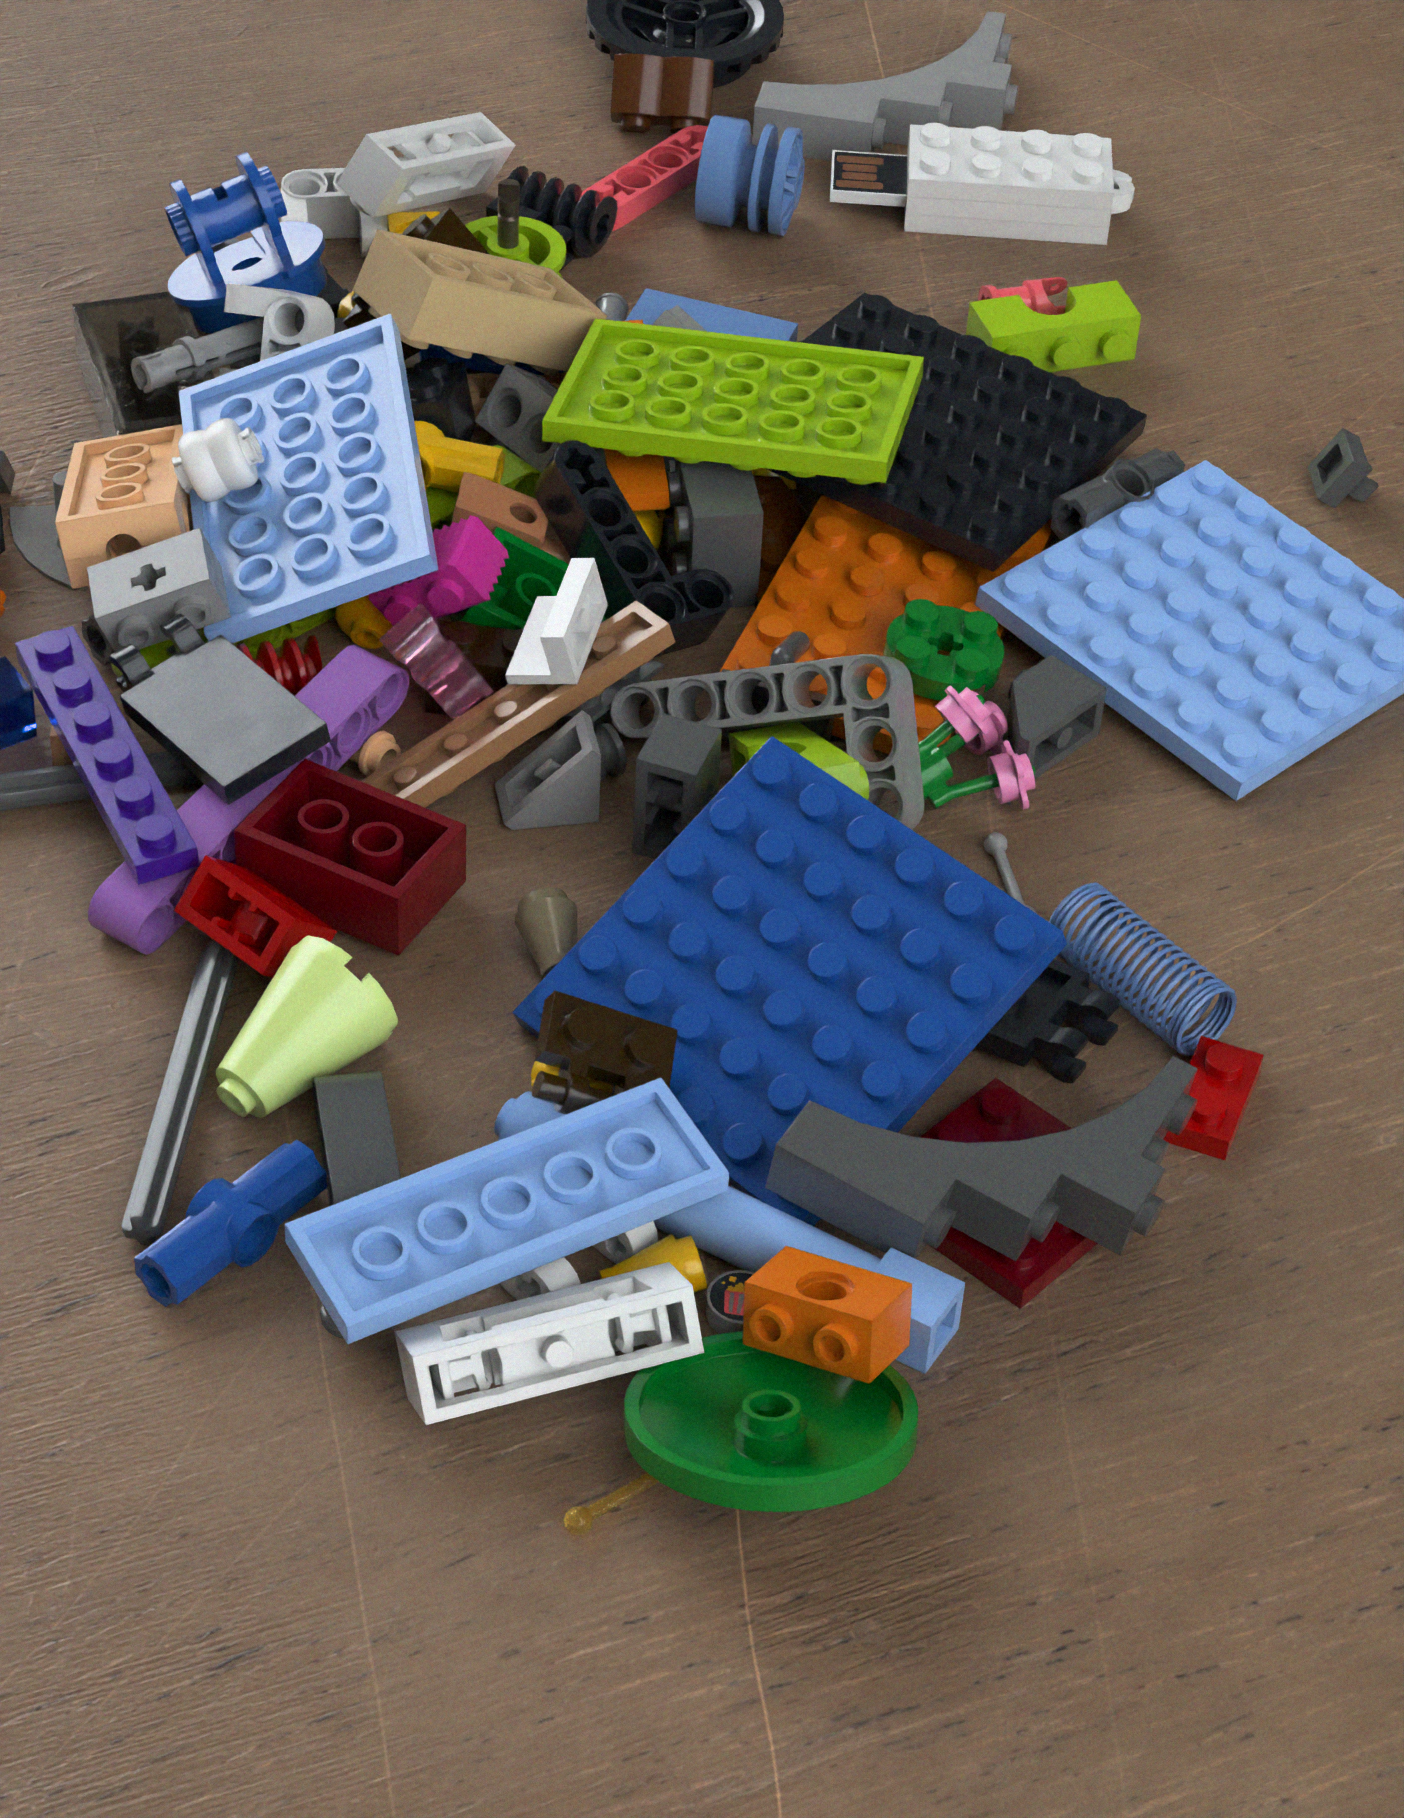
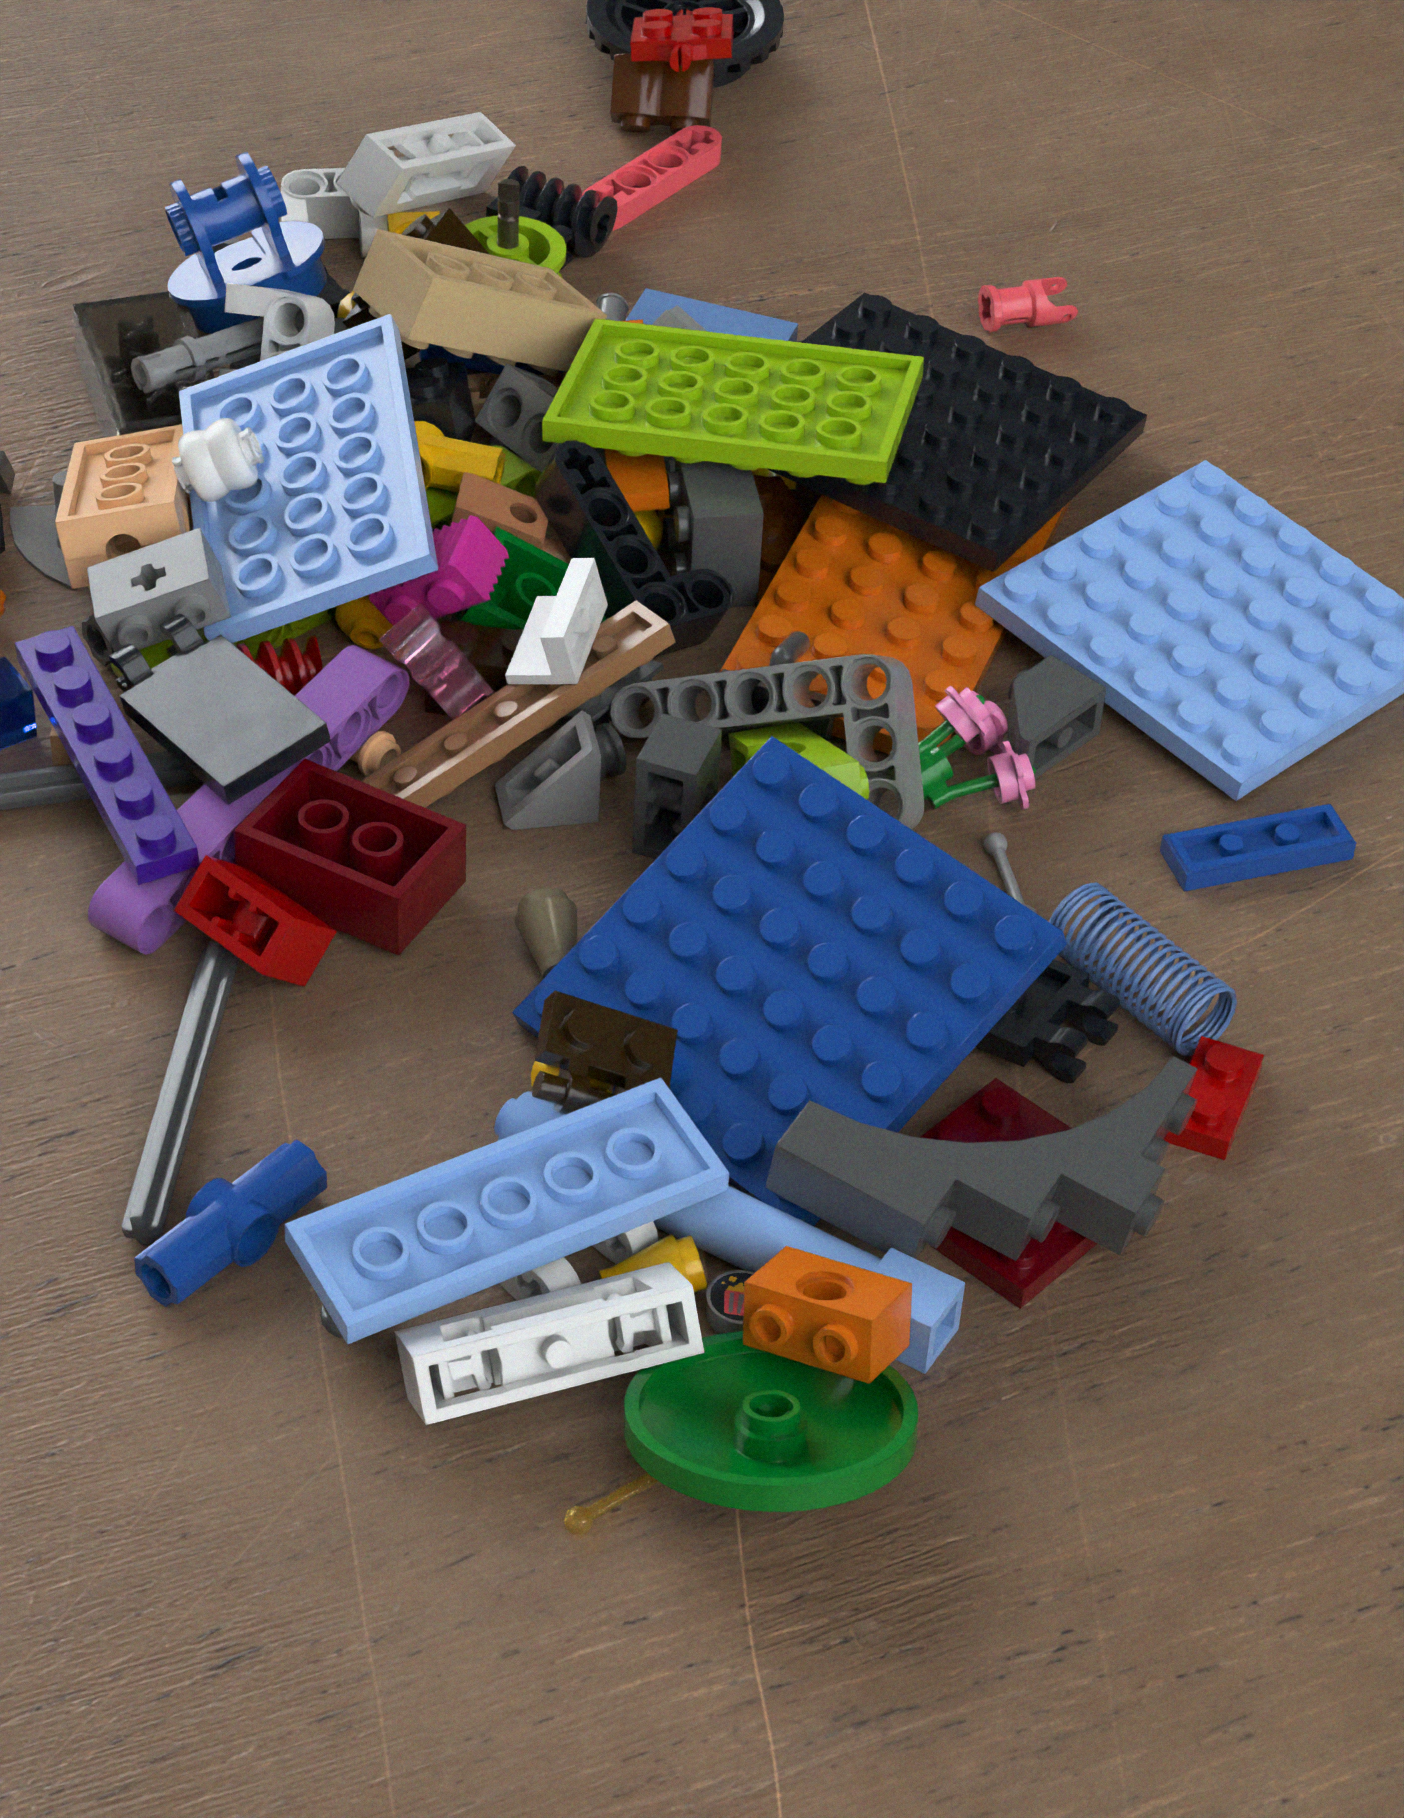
(302, 1028): yellowish green cone -> none
(354, 1133): dark grey beam -> none
(682, 38): none -> red plate
(749, 175): medium blue wheel -> none
(959, 90): light grey arch -> none
(969, 638): green plate -> none
(991, 183): white piece -> none
(1094, 330): lime arch -> none
(1117, 487): dark grey piece -> none
(1257, 847): none -> blue tile
(1342, 470): dark grey tile -> none

